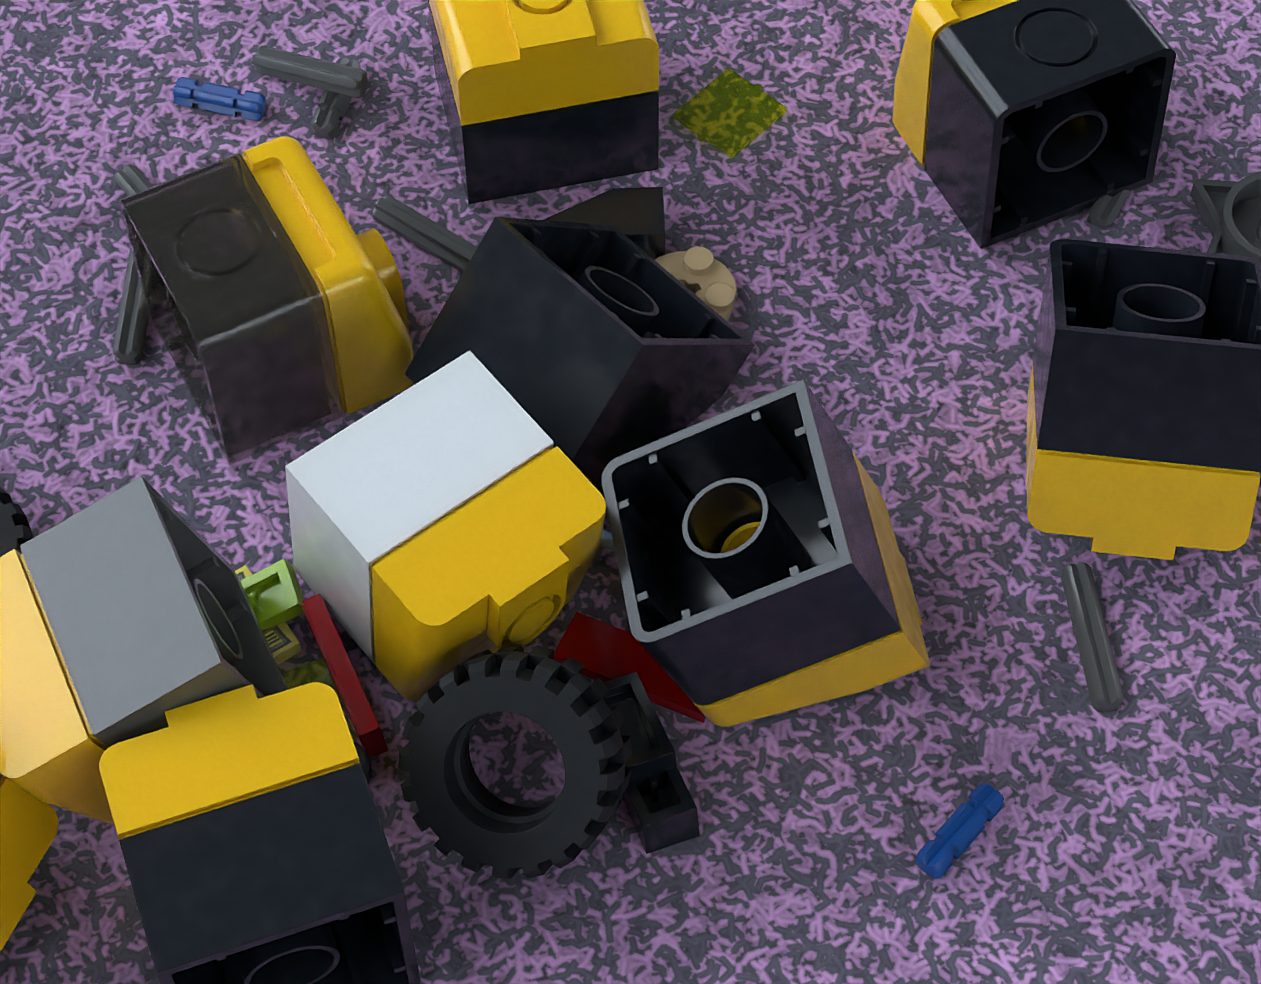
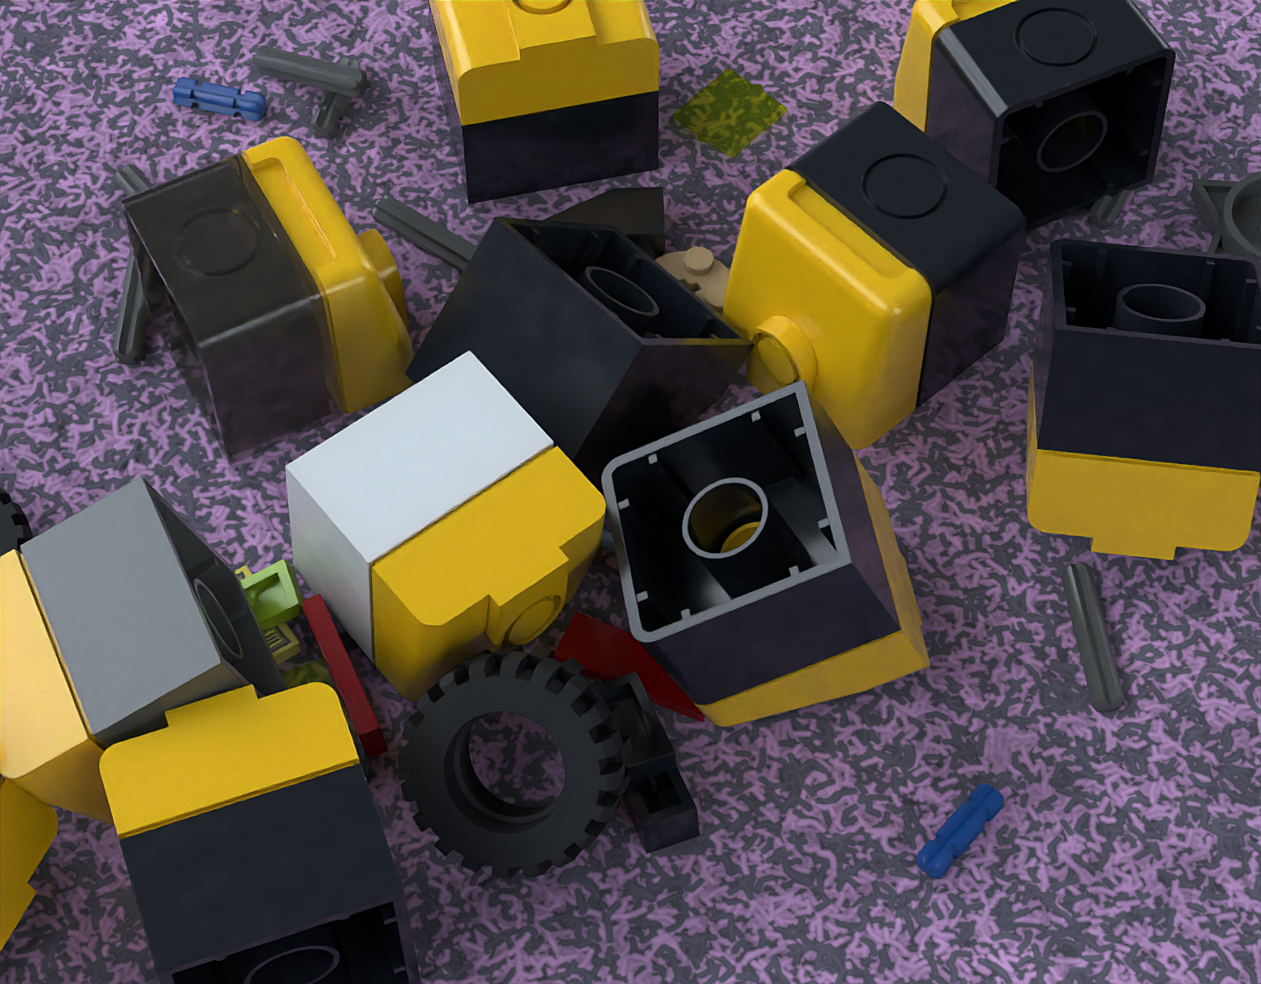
(872, 272): none -> piece

